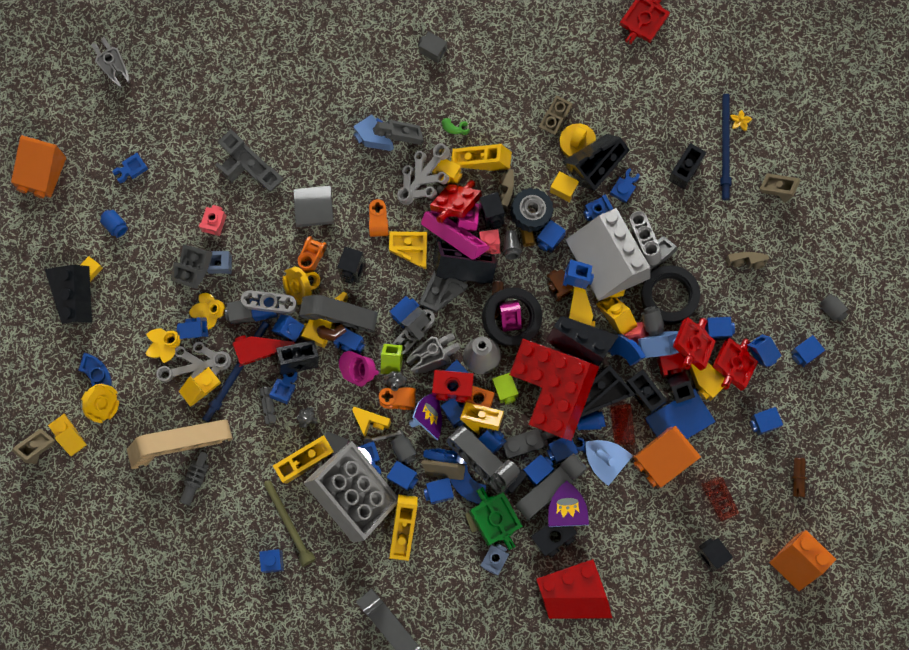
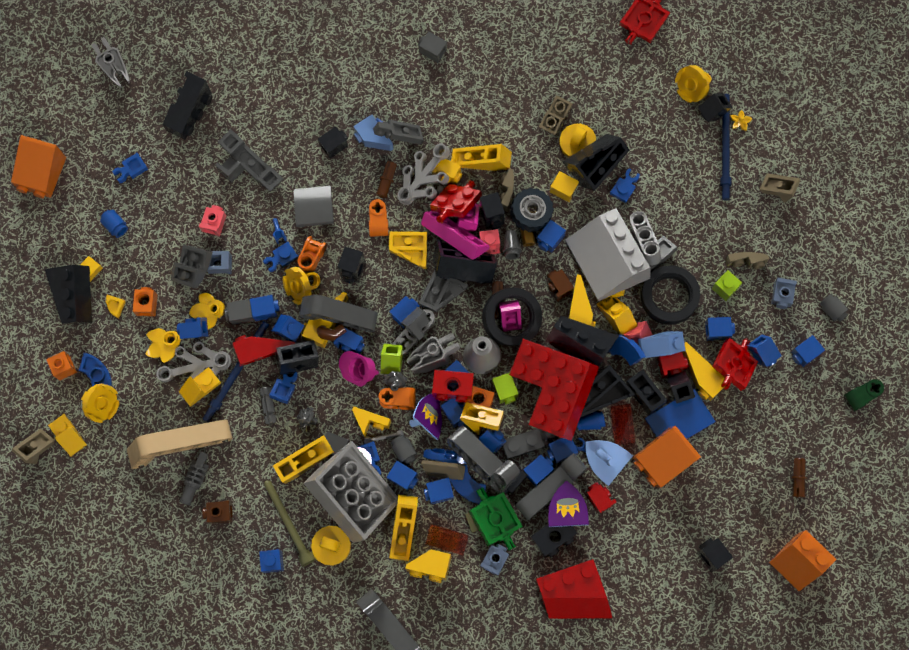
(61, 365): none -> orange brick
(115, 305): none -> yellow tile
(148, 309): none -> orange brick
(188, 107): none -> black wedge
(224, 516): none -> reddish brown brick
(254, 304): light grey beam -> none
(278, 232): none -> blue hand
(283, 255): none -> blue plate
(330, 545): none -> yellow tile
(333, 142): none -> black brick
(386, 179): none -> reddish brown axle
(431, 564): none -> yellow slope
(447, 539): none -> clear red slope
(450, 128): bright green arm -> none
(578, 274): blue brick -> none
(600, 497): none -> red brick
(604, 204): blue brick -> none
(653, 321): dark grey brick -> none
(687, 166): black brick -> none
(692, 83): none -> yellow tile
(694, 343): red plate -> none
(714, 501): clear red slope -> none
(715, 107): none -> black brick
(727, 285): none -> lime brick
(766, 421): blue brick -> none
(778, 298): none -> sand blue brick
(862, 395): none -> dark green piece

